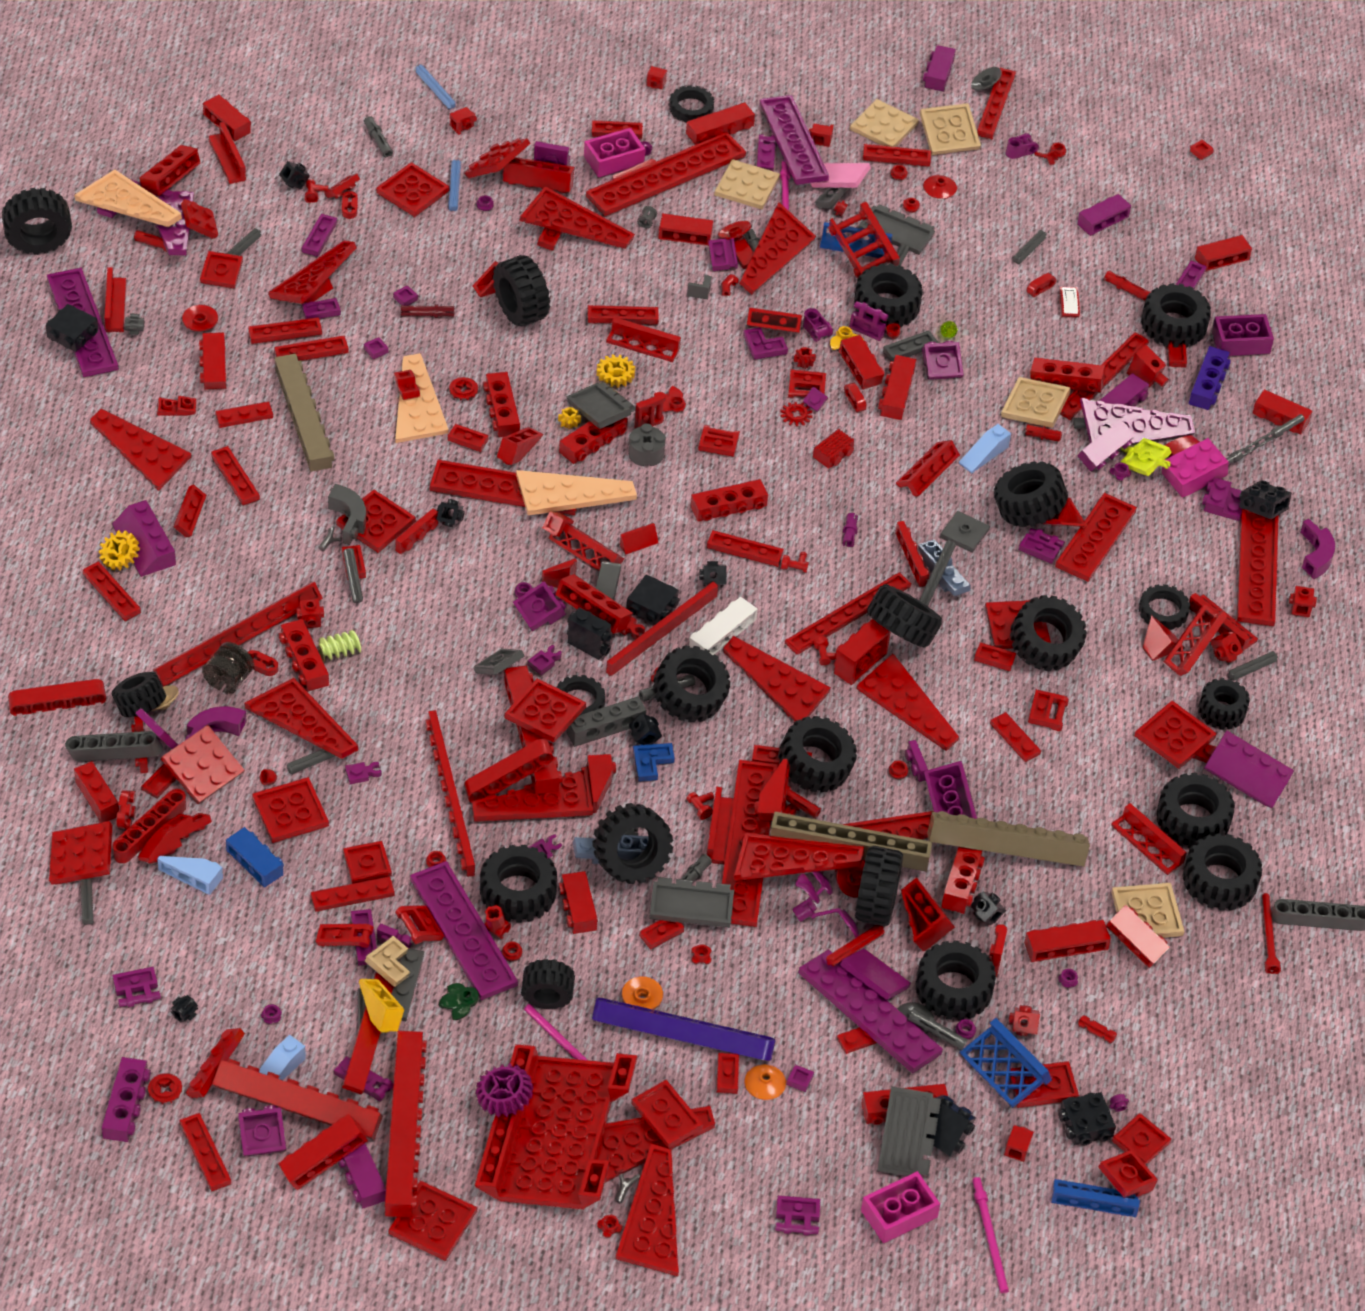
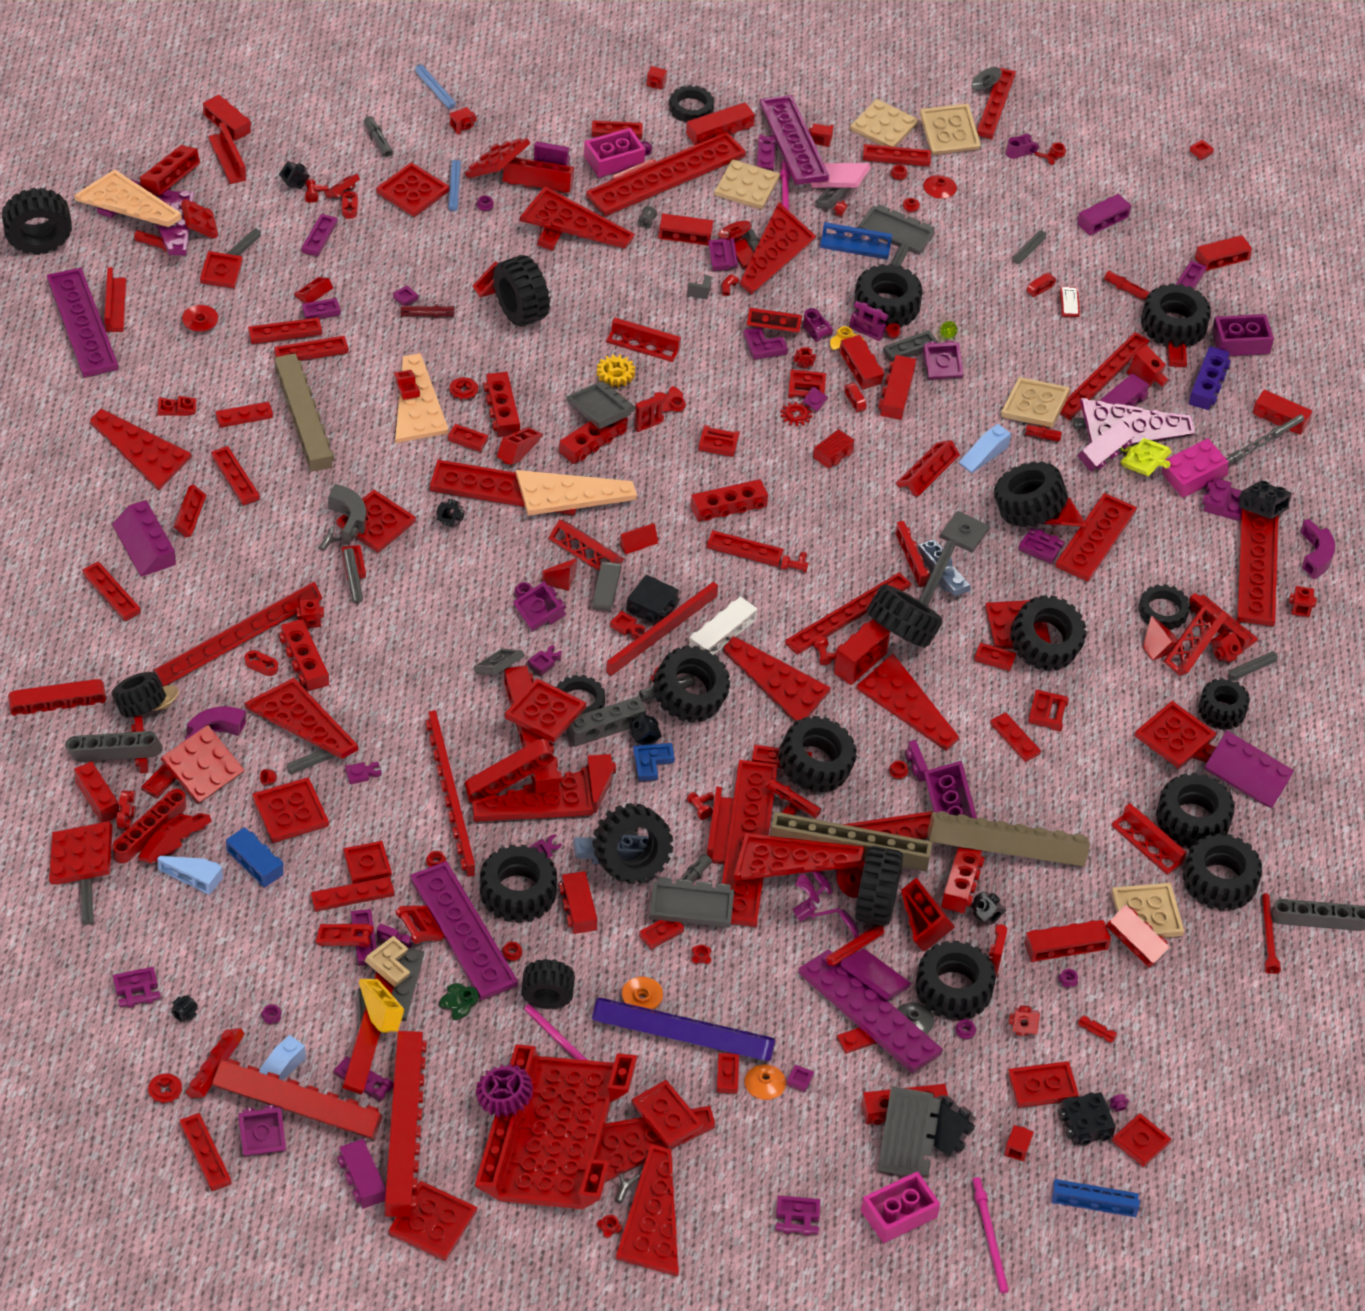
(71, 327): black brick -> none
(119, 550): yellow gear -> none
(129, 1071): magenta brick -> none
(134, 324): dark grey gear -> none
(157, 729): magenta tile -> none
(213, 361): red wedge -> none
(228, 666): clear smoke wheel -> none
(310, 278): red wing -> none
(322, 1151): red brick -> none
(339, 644): yellowish green piece -> none
(376, 348): magenta plate -> none
(416, 531): red plate -> none
(496, 921): red piece -> none
(556, 522): panel -> none
(569, 418): yellow gear -> none
(583, 595): red brick -> none
(589, 633): black brick -> none
(633, 314): red plate -> none
(646, 445): dark grey brick -> none
(713, 566): black brick -> none
(774, 794): red slope -> none
(850, 529): magenta pin -> none
(873, 228): red fence -> none
(937, 1029): dark grey pin -> none
(939, 68): magenta brick -> none
(1015, 1048): blue fence -> none
(1069, 374): red brick -> none
(1121, 471): magenta plate -> none
(1128, 1174): red plate -> none
(1181, 444): red slope -> none

